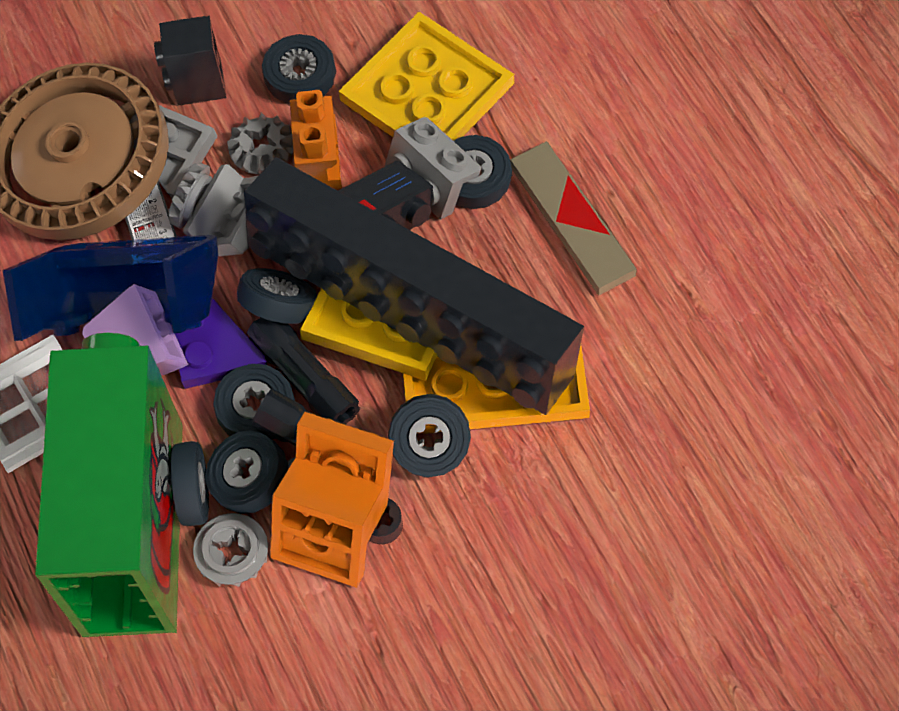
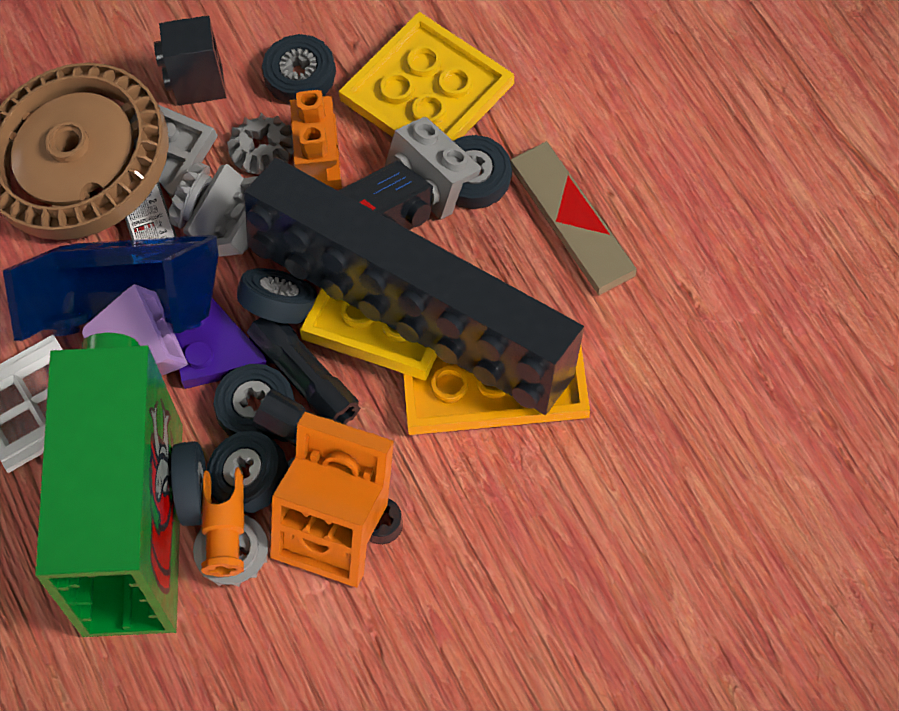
(222, 527): none -> orange piece
(446, 452): black bush -> none

